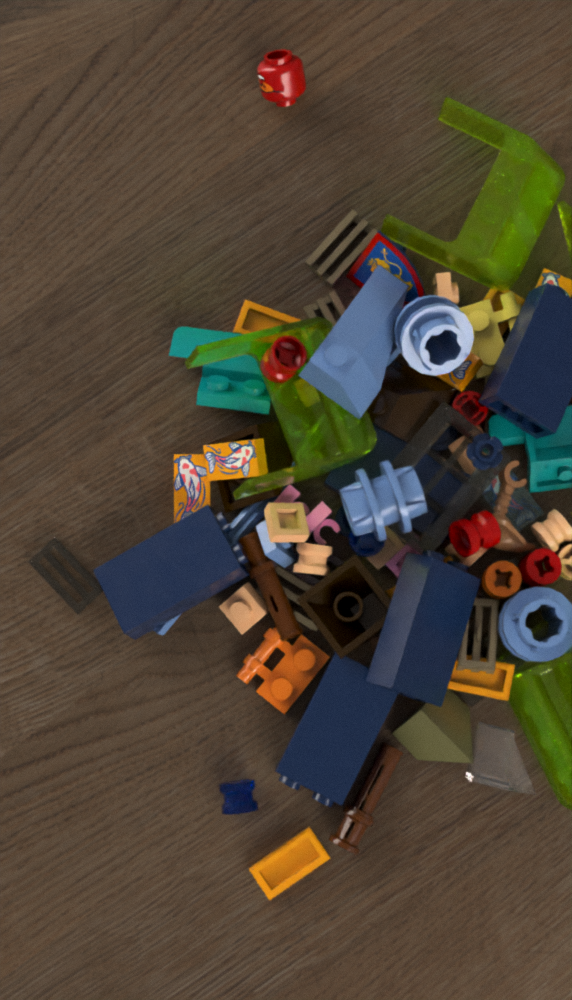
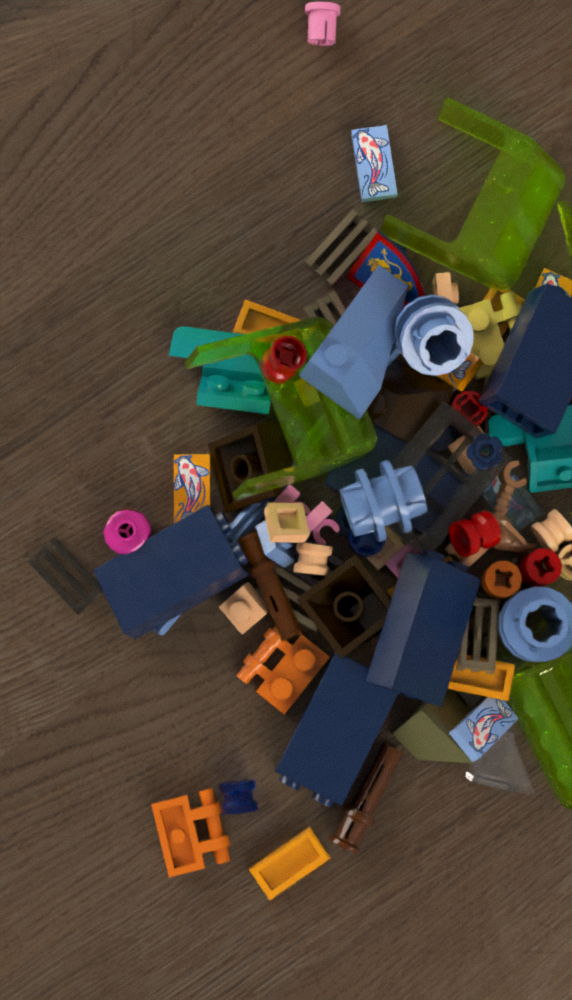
(141, 530): none -> dark pink head
(179, 834): none -> orange plate
(235, 459): tile -> none
(281, 77): red head -> none
(322, 22): none -> bright pink bush
(374, 163): none -> tile
(483, 727): none -> tile

